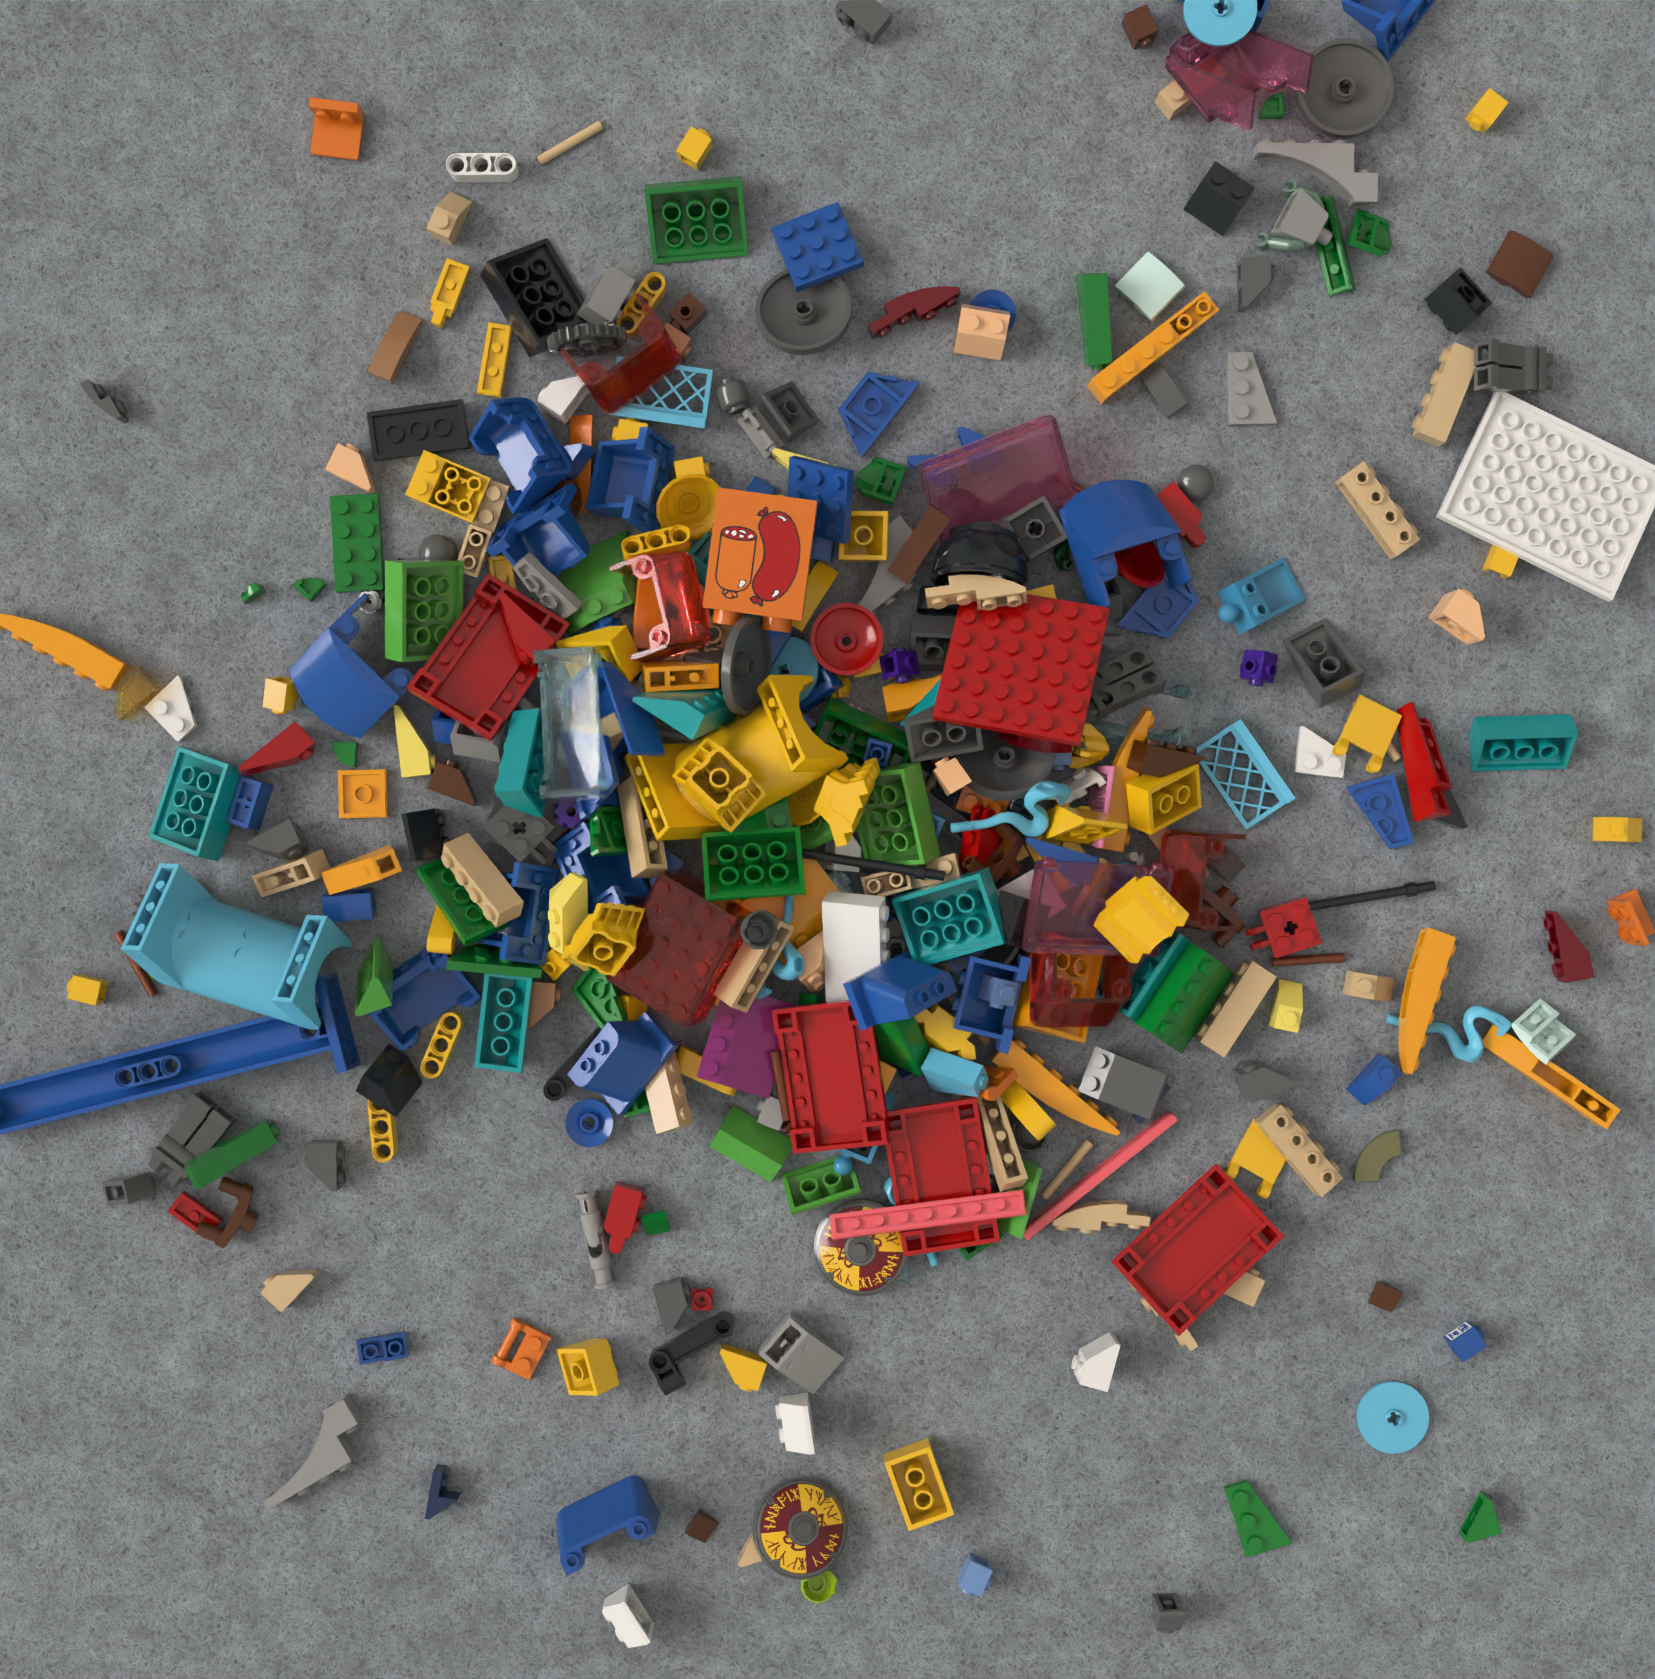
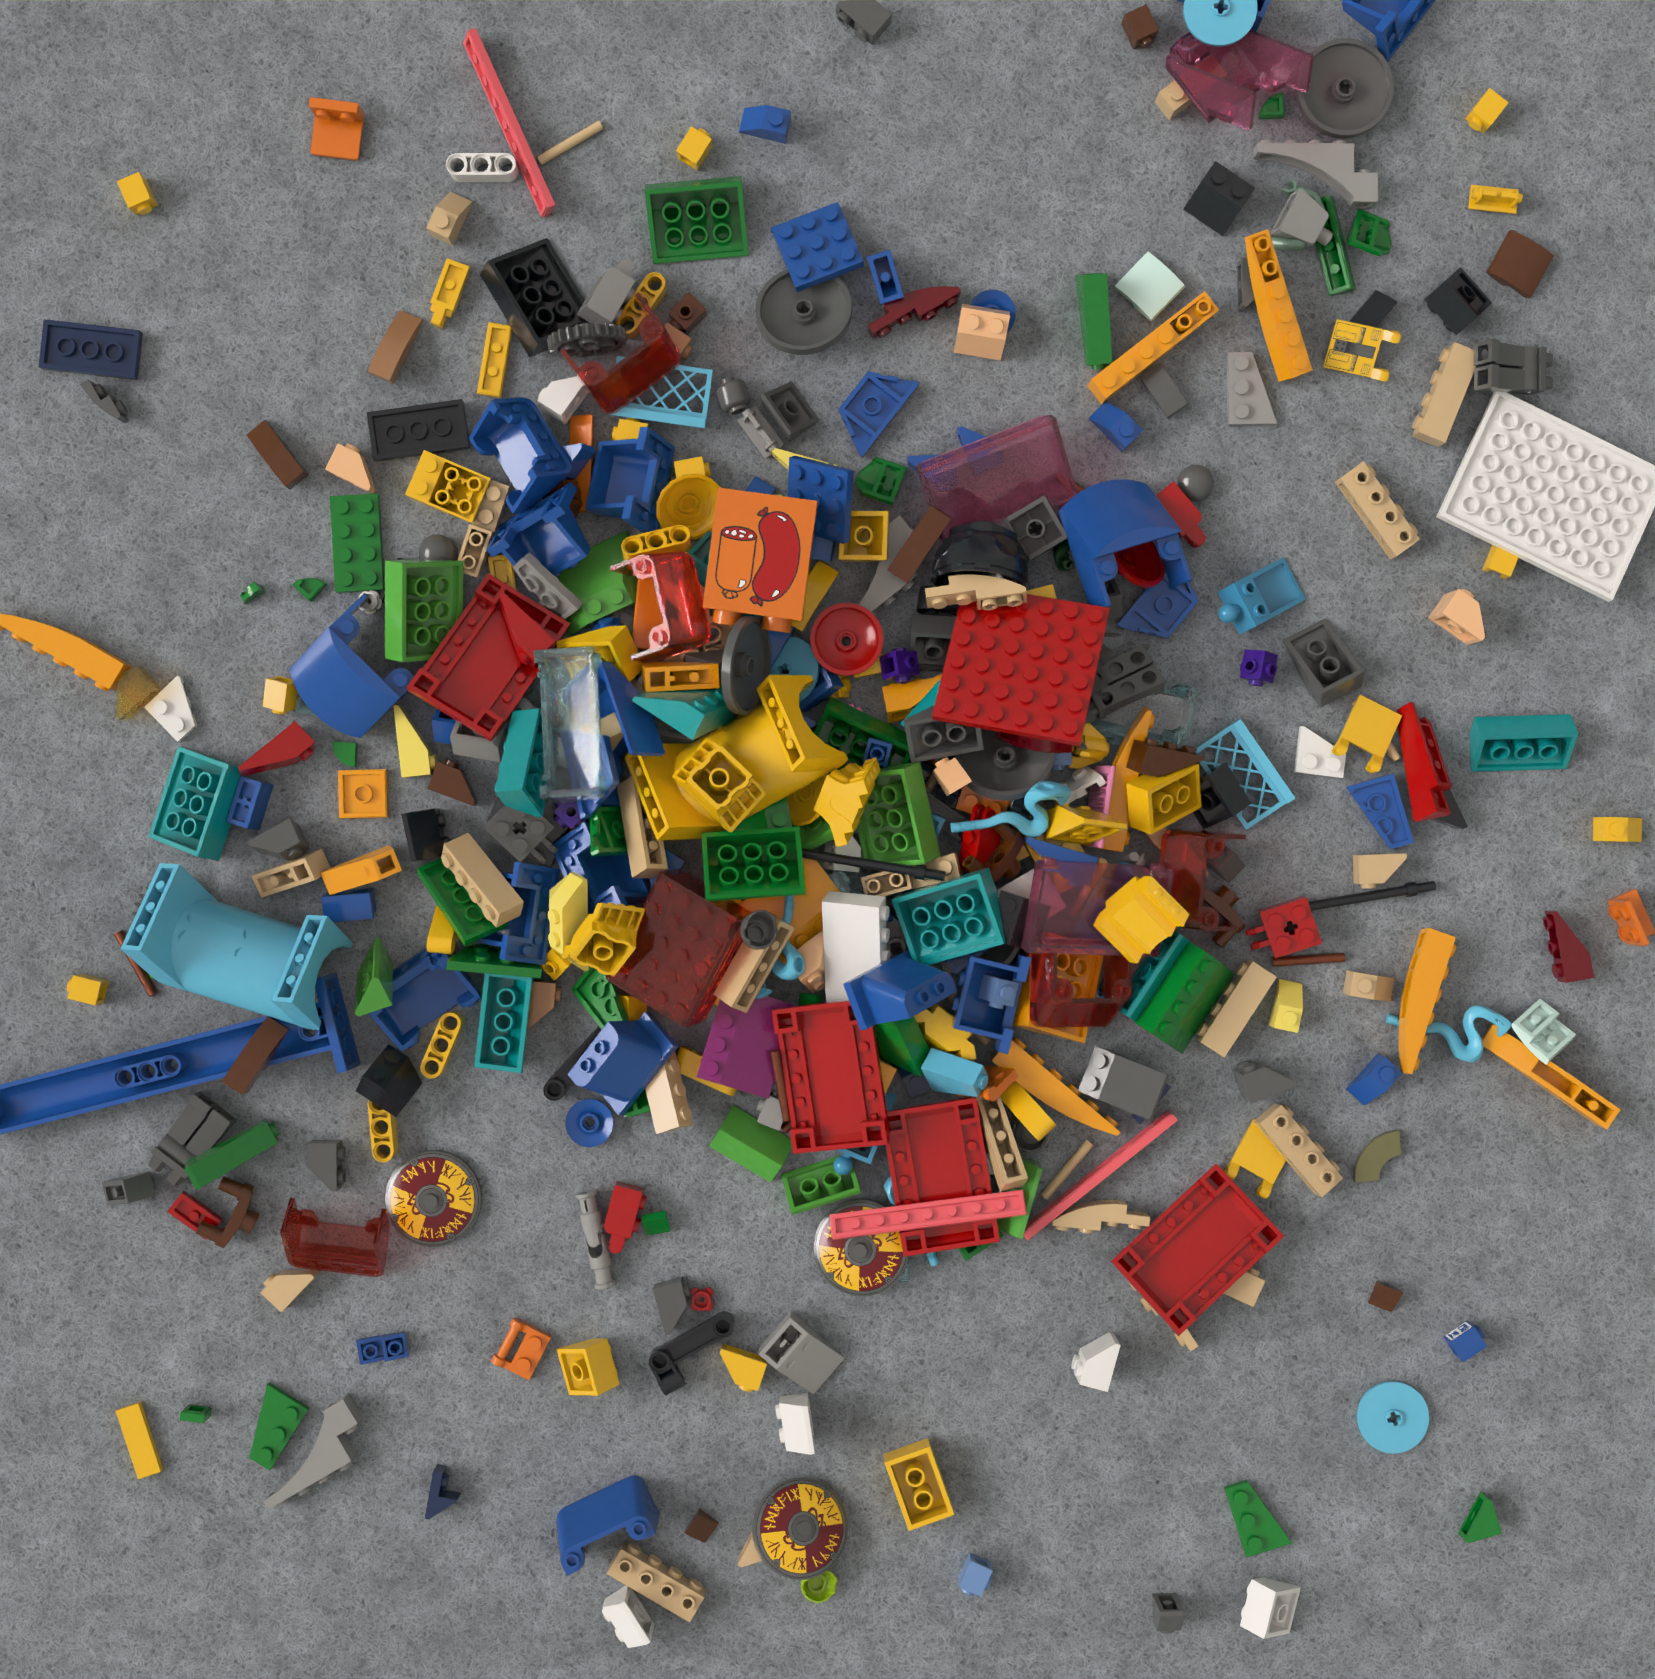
(90, 349): none -> dark blue plate
(137, 194): none -> yellow brick
(139, 1440): none -> yellow tile
(195, 1413): none -> green tile
(255, 1056): none -> reddish brown slope
(276, 1425): none -> green wing
(277, 455): none -> reddish brown slope
(335, 1246): none -> clear red windscreen
(433, 1198): none -> dish
(508, 123): none -> coral tile
(656, 1581): none -> tan brick
(766, 122): none -> blue slope
(885, 277): none -> blue slope
(1116, 425): none -> blue slope
(1220, 796): none -> black slope
(1269, 1607): none -> white slope
(1275, 309): none -> light orange slope
(1355, 349): none -> yellow flag
(1374, 309): none -> black slope
(1375, 868): none -> tan slope
(1494, 199): none -> yellow hinge

